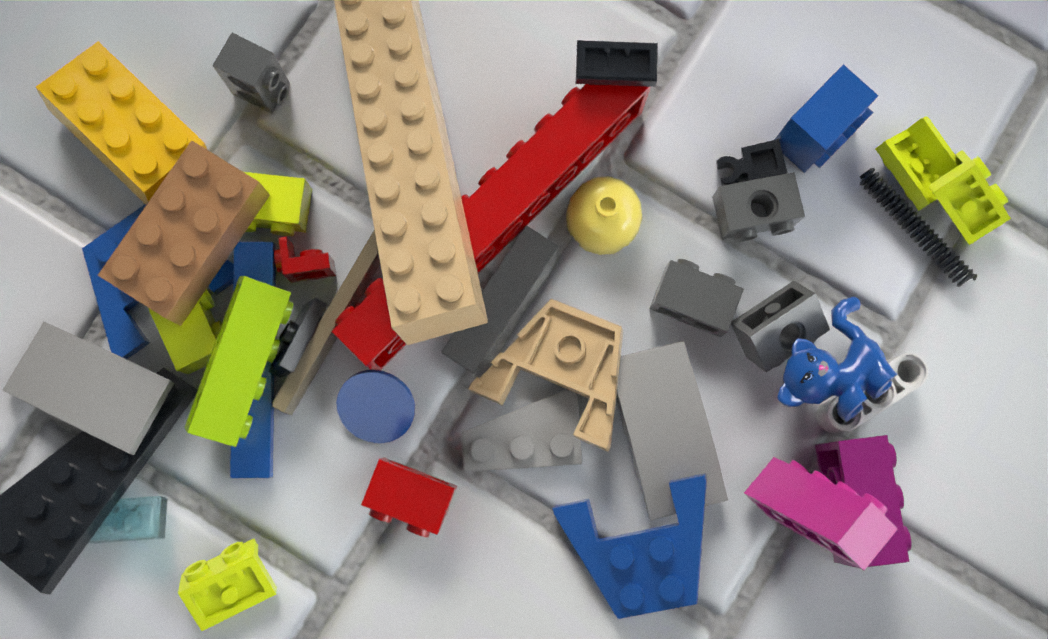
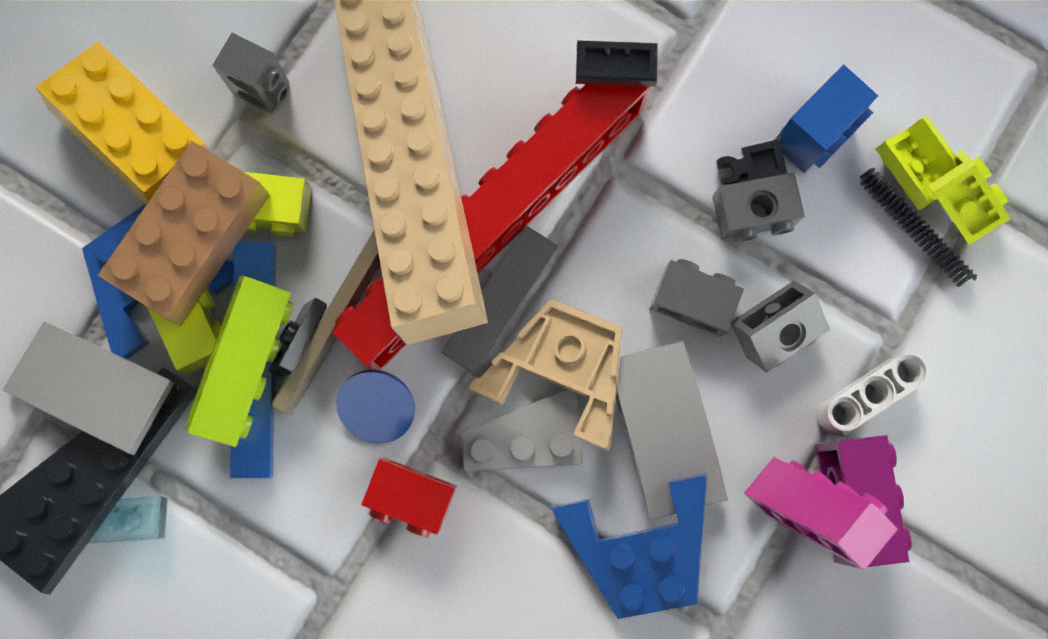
(225, 584): neon yellow bracket -> none
(309, 266): red bracket -> none
(604, 215): light yellow cylinder -> none
(815, 375): blue animal -> none

